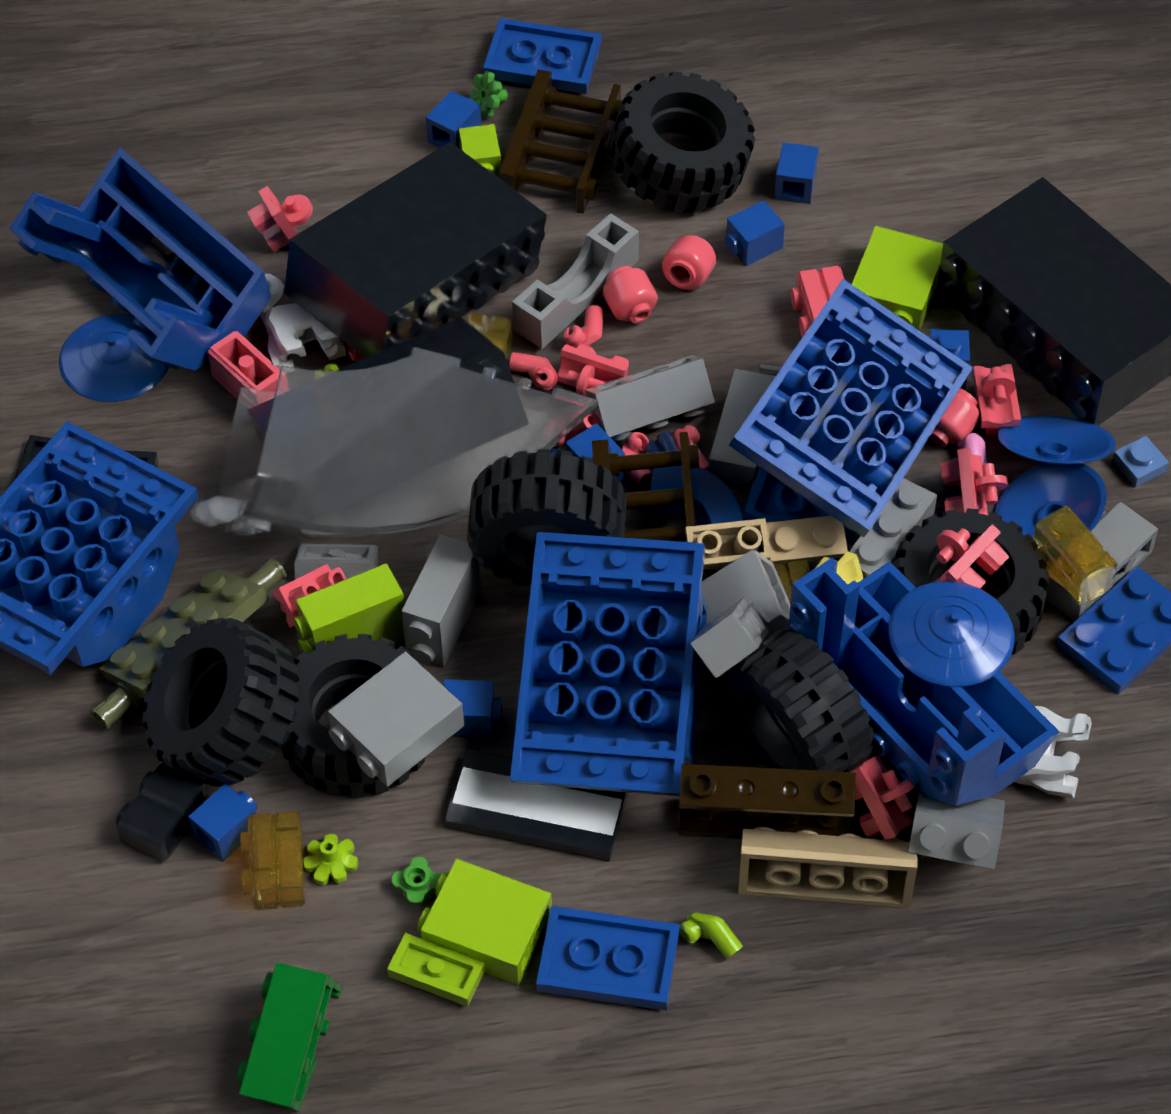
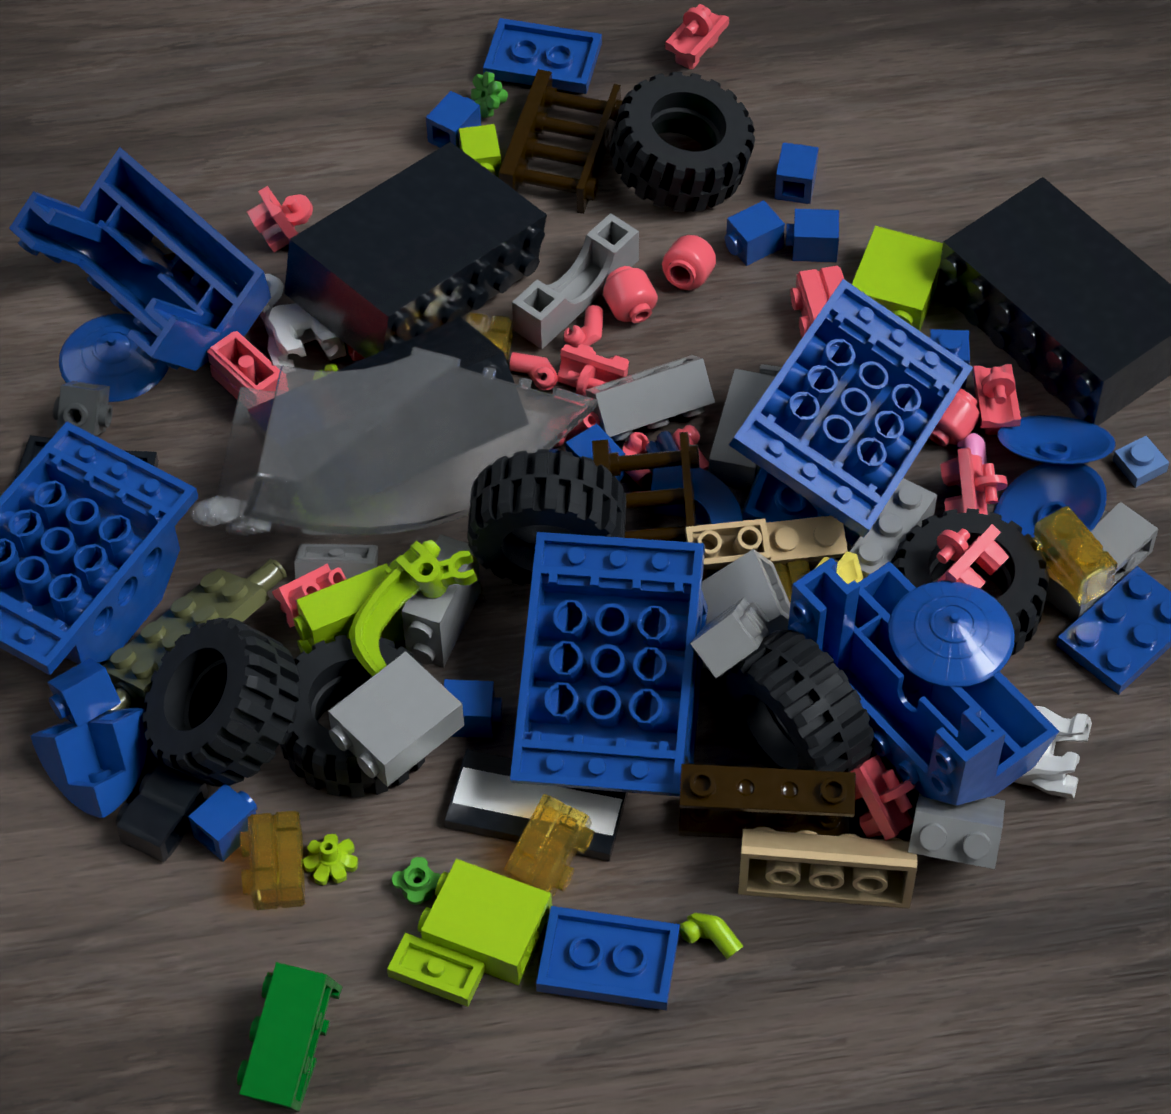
(83, 693): none -> blue brick
(84, 406): none -> dark grey brick
(97, 761): none -> blue brick
(405, 576): none -> lime piece
(549, 846): none -> clear yellow brick
(696, 35): none -> coral hips
(814, 235): none -> blue brick

